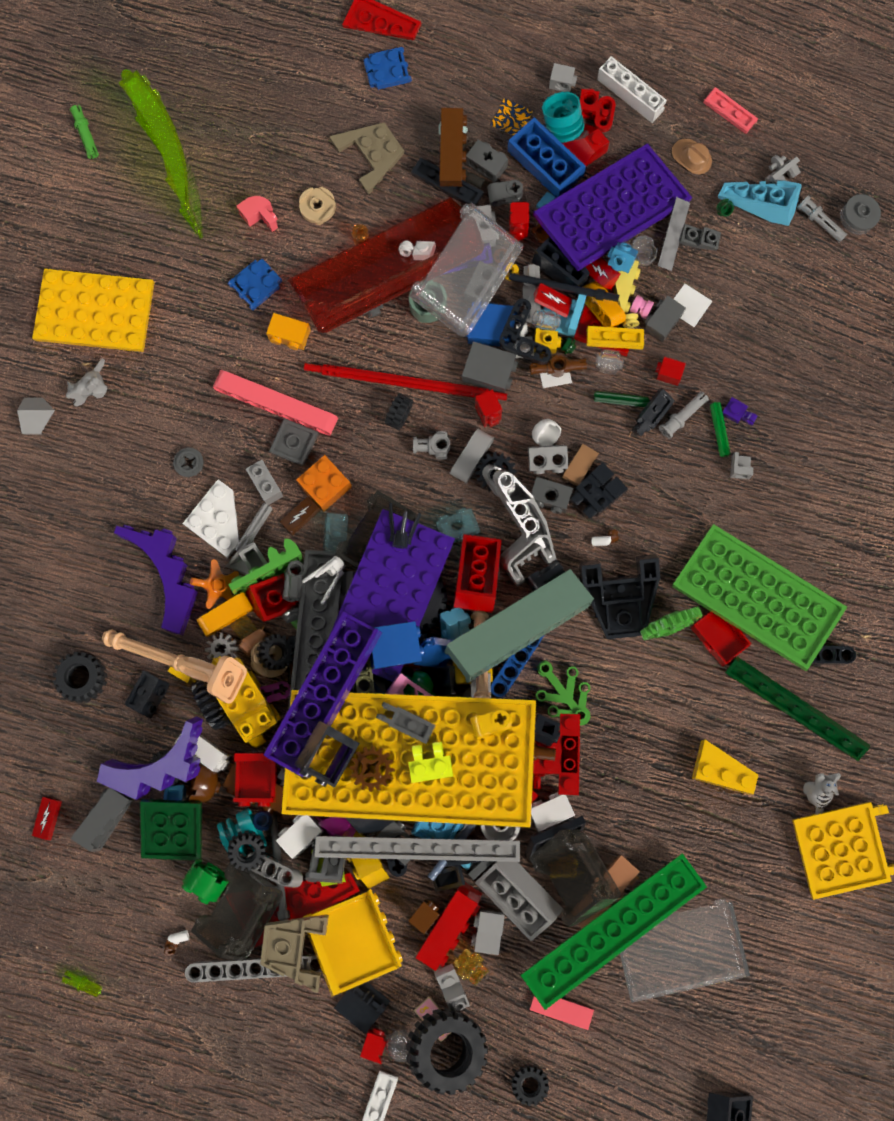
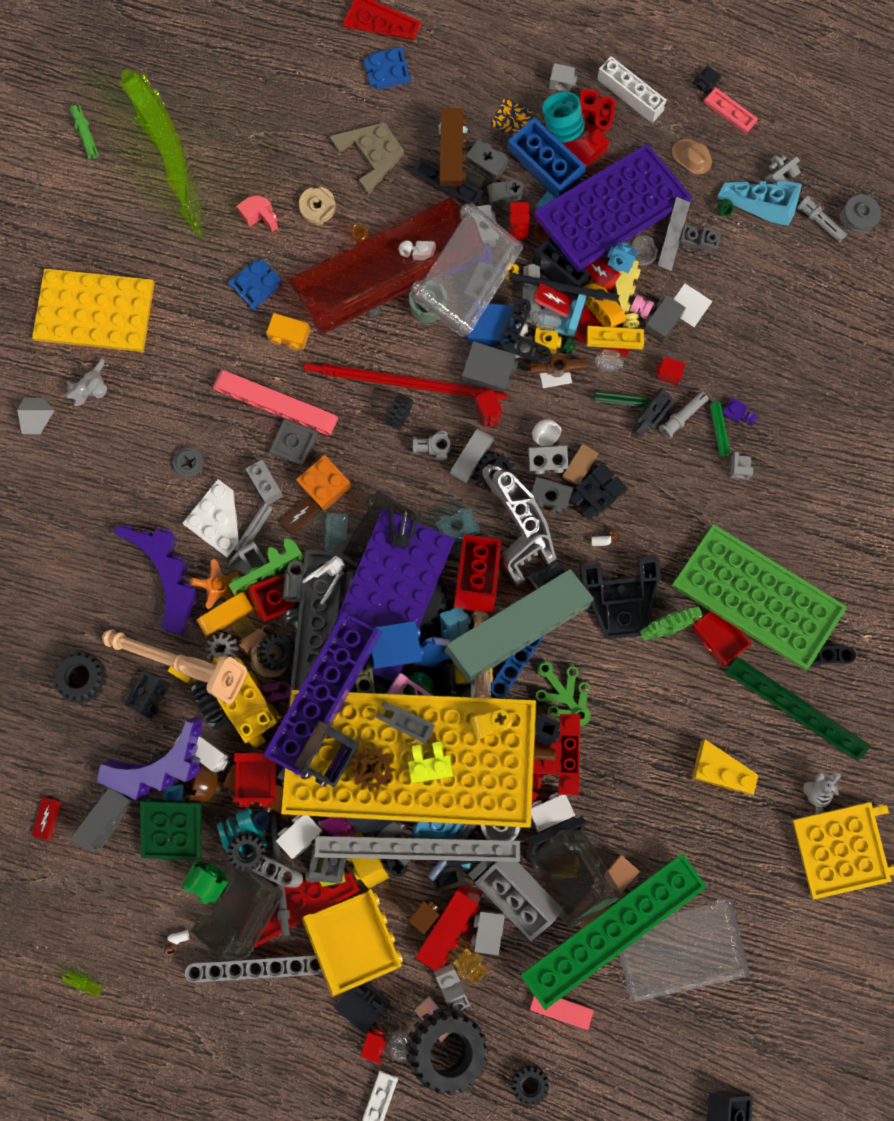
(284, 948): dark tan wing -> none
(707, 79): none -> black bracket

